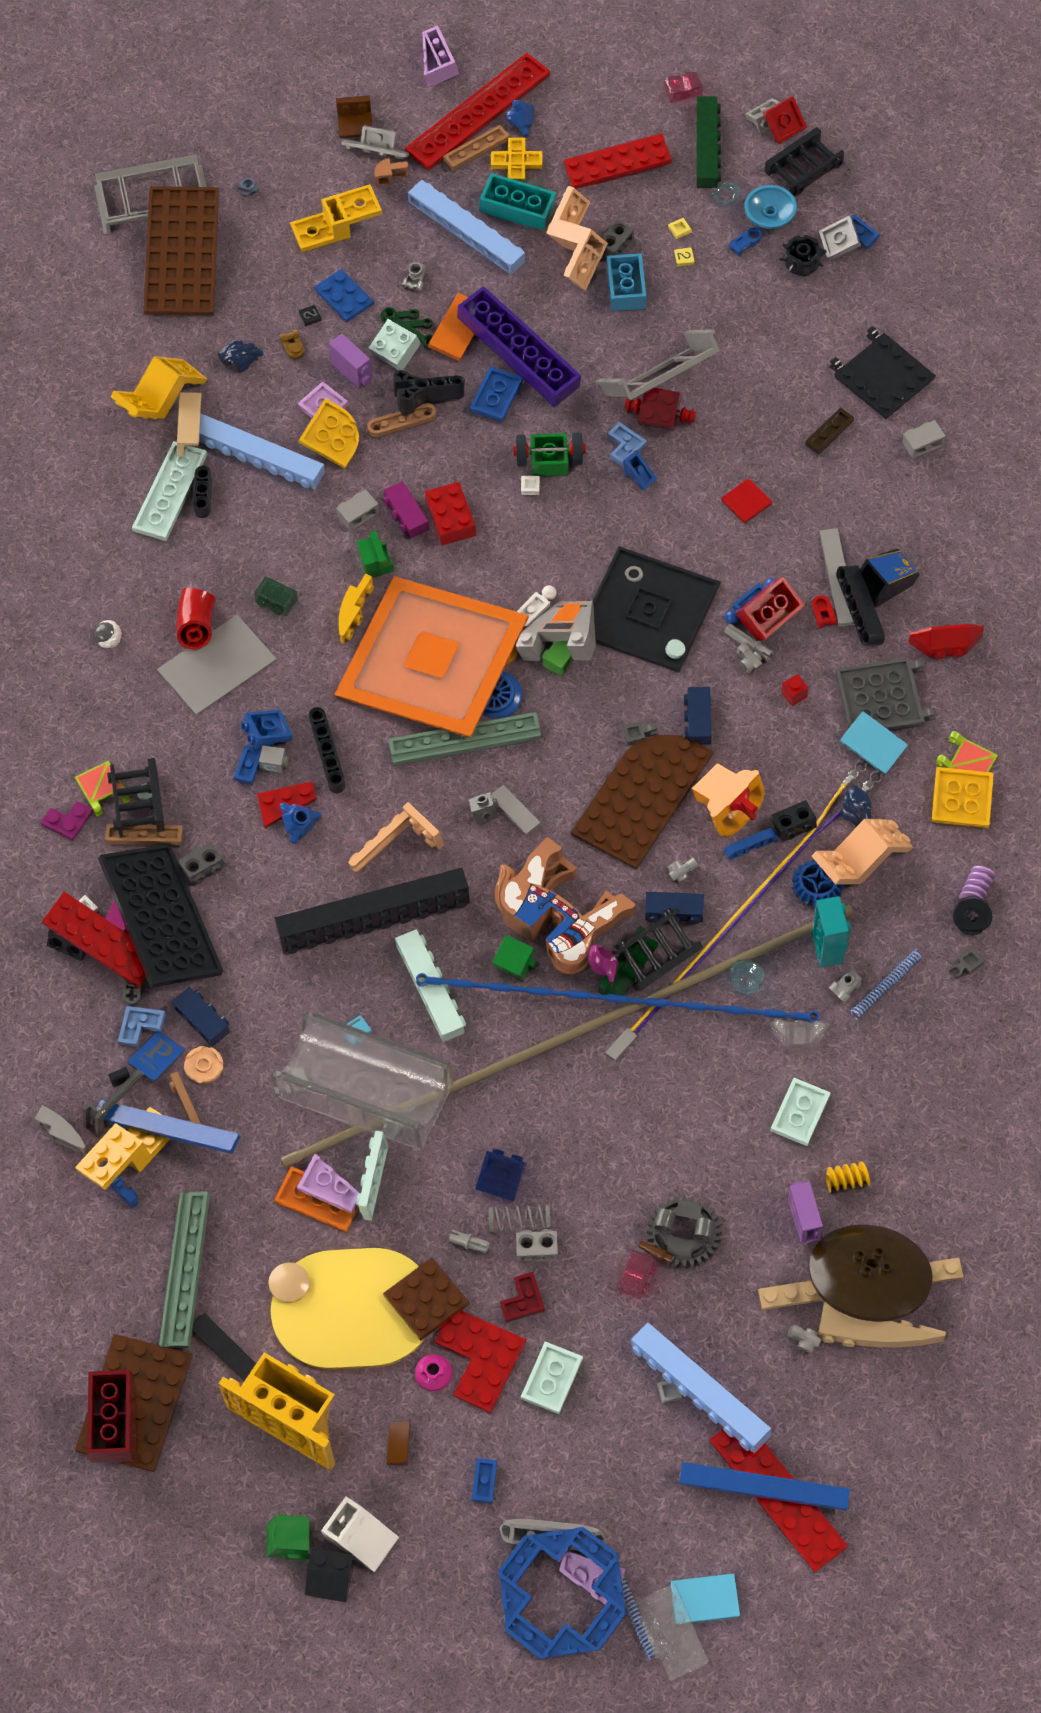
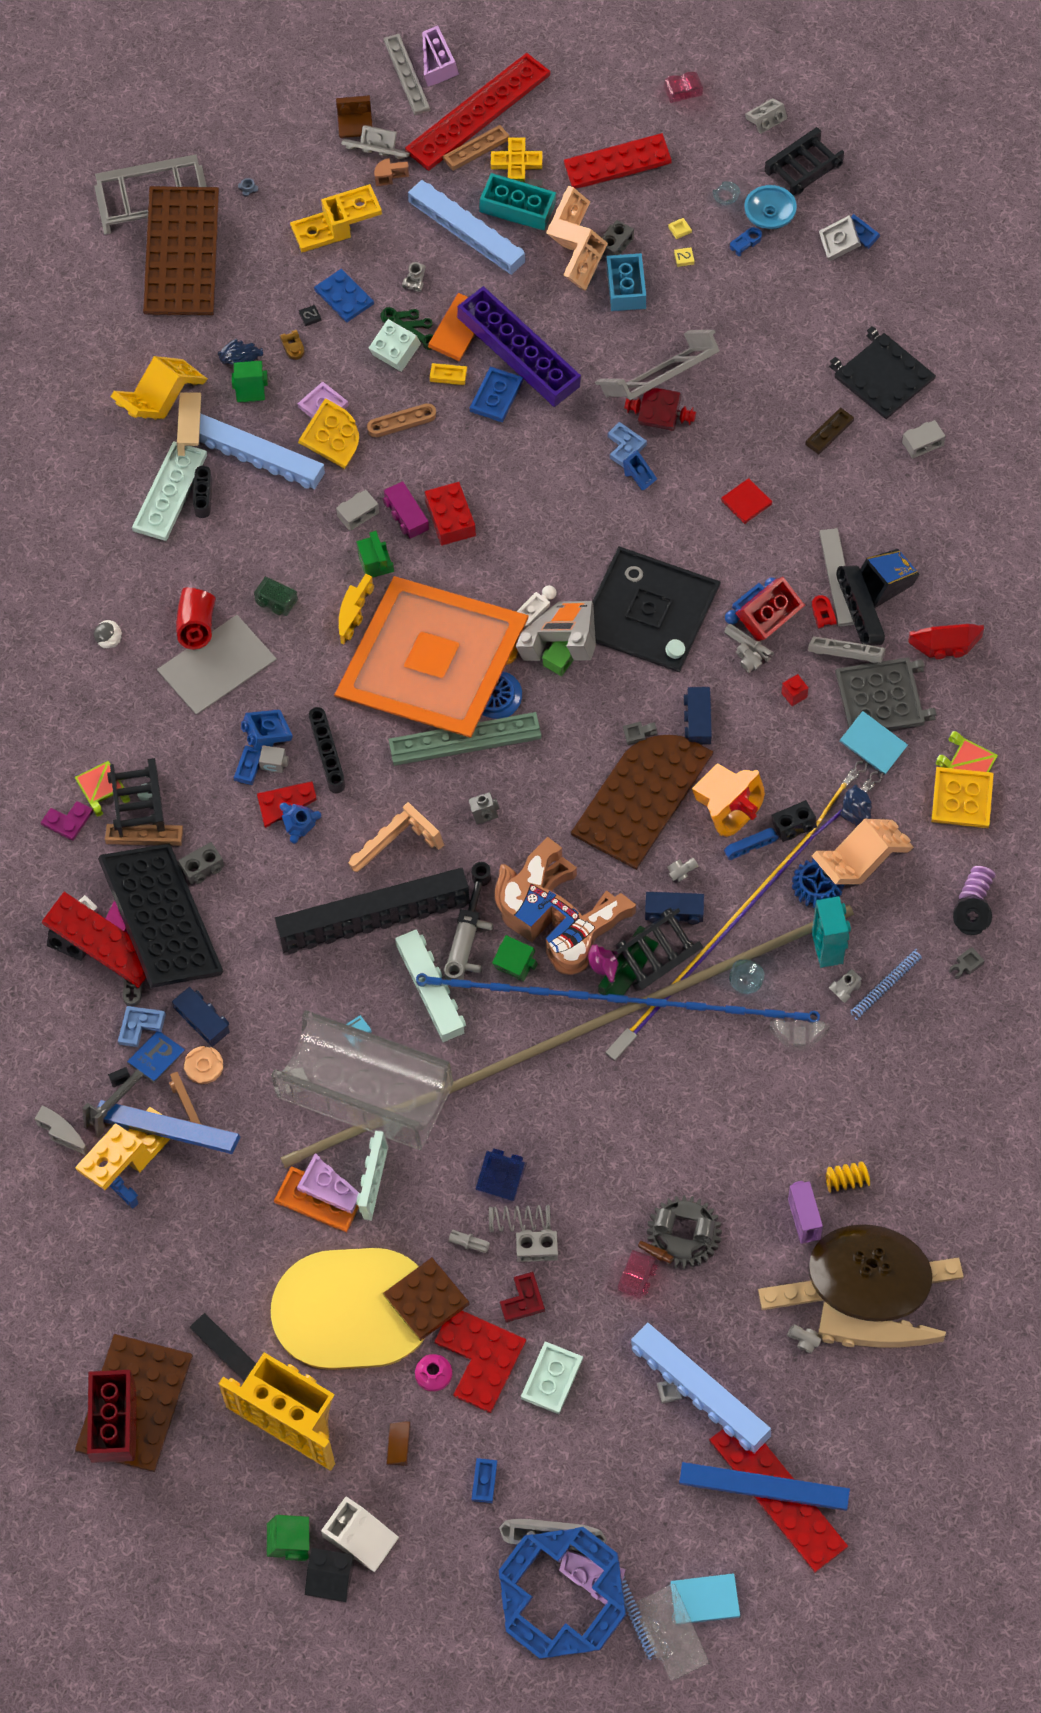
(184, 1270): sand green plate -> none
(249, 381): none -> green plate
(289, 1282): tan dish -> none
(350, 361): medium lavender brick -> none
(406, 74): none -> light grey tile
(415, 391): black beam -> none
(448, 374): none -> yellow plate
(468, 923): none -> light grey piece
(515, 811): light grey tile -> none
(521, 116): blue rock -> none
(530, 485): white plate -> none
(549, 453): green brick -> none
(707, 142): dark green brick -> none
(785, 119): red plate -> none
(800, 1111): light aqua plate -> none
(802, 255): black brick -> none
(847, 649): none -> light grey plate

